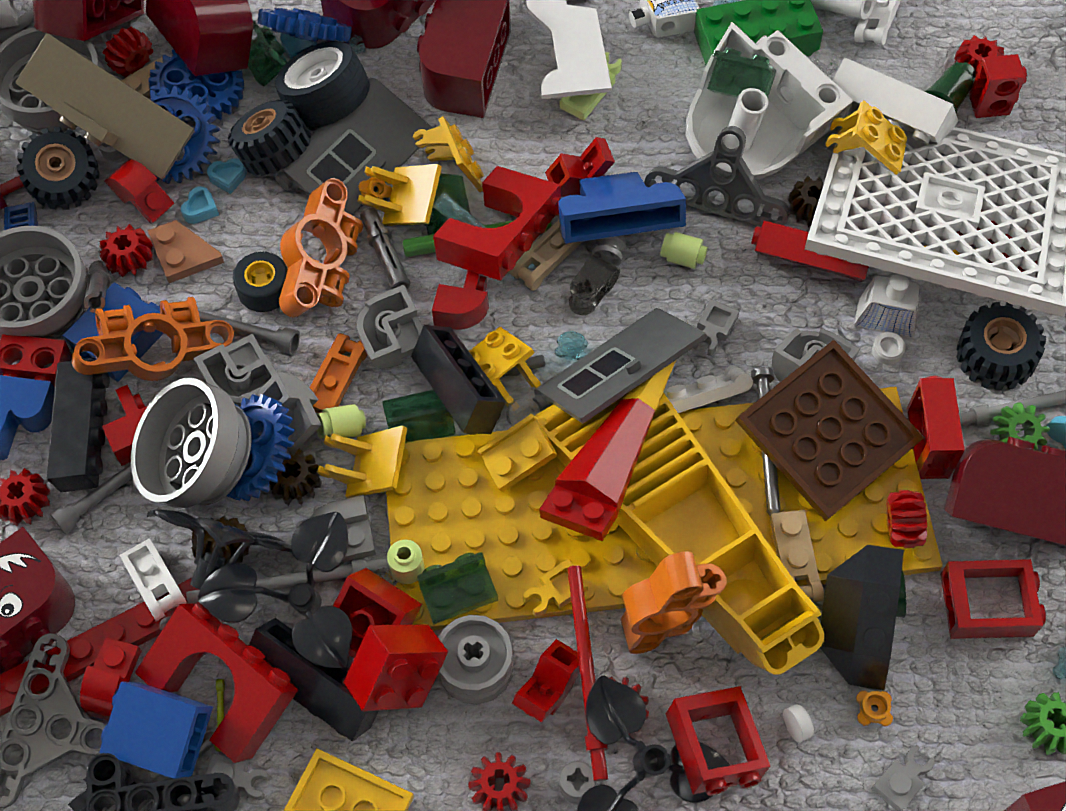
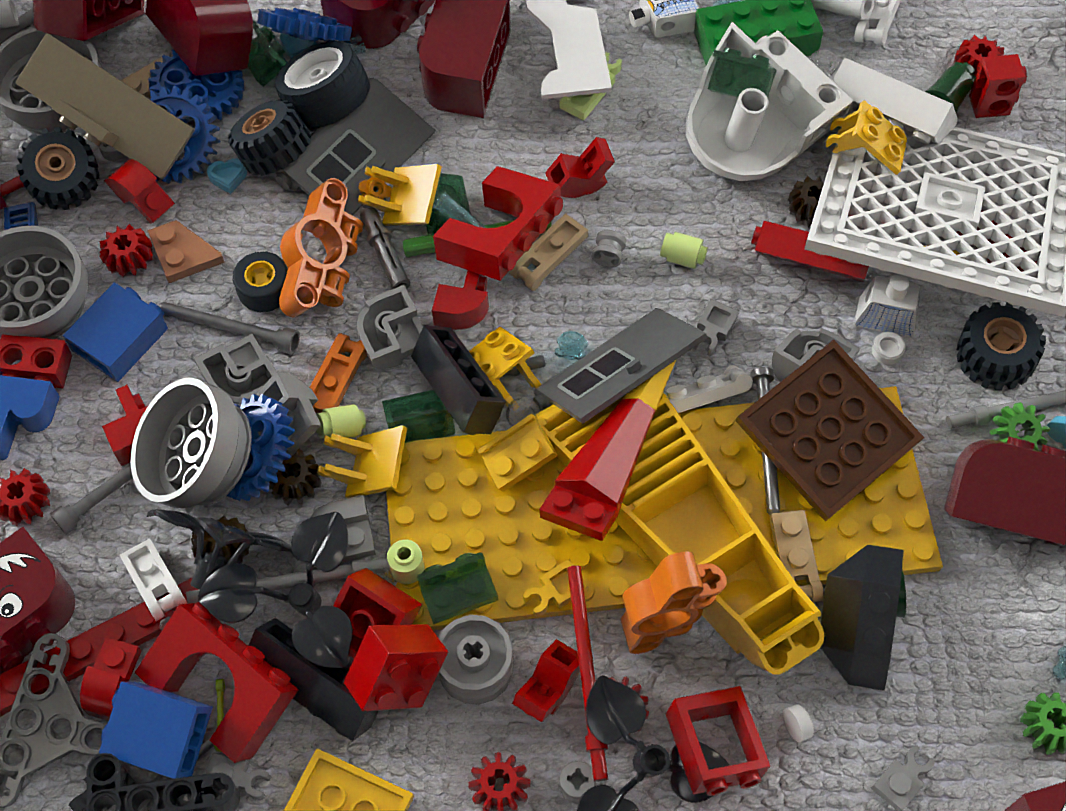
(77, 429): black brick -> none
(97, 284): flat silver pin -> none
(128, 51): red gear -> none
(176, 319): orange piece -> none
(199, 206): medium azure tile -> none
(449, 145): yellow plate -> none
(591, 285): clear smoke piece -> none
(620, 207): blue brick -> none
(735, 187): dark grey beam -> none
(881, 700): light orange plate -> none
(906, 519): red gear -> none
(937, 417): red window -> none
(957, 604): red window -> none

